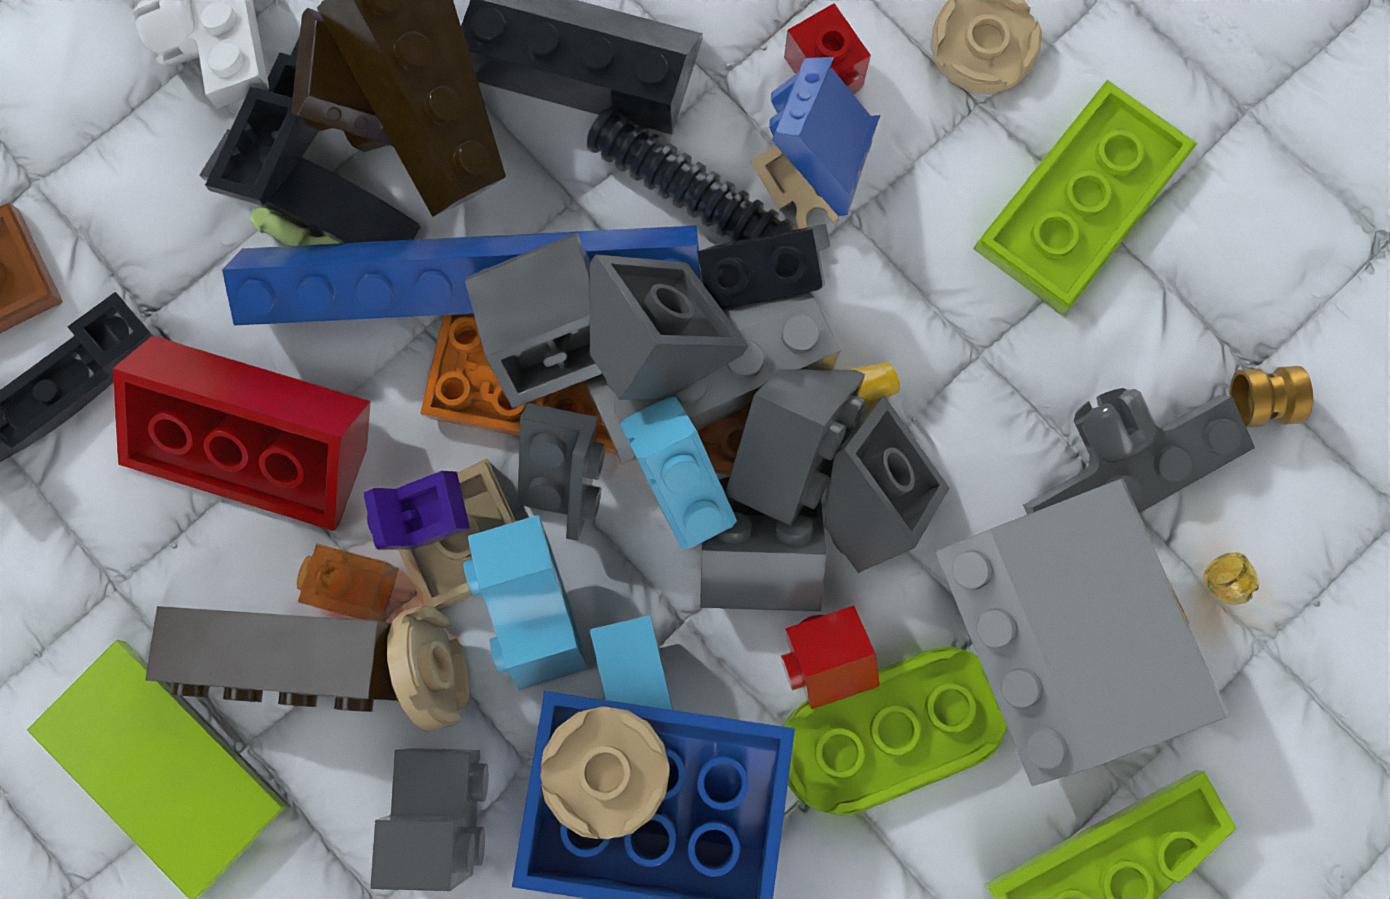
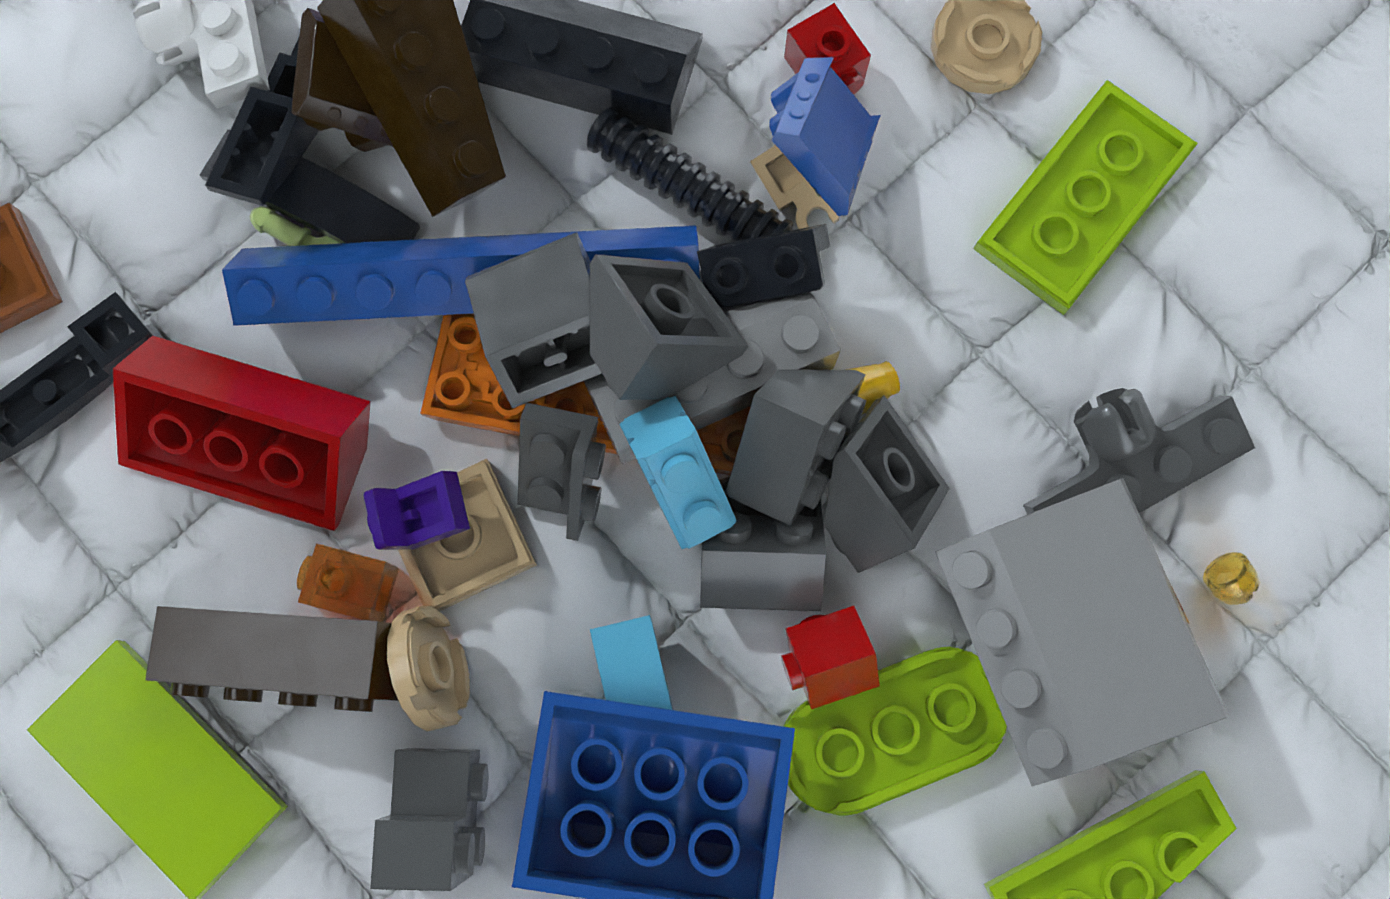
(526, 603): medium azure brick -> none
(604, 773): tan tile -> none
(1278, 395): pearl gold wheel -> none

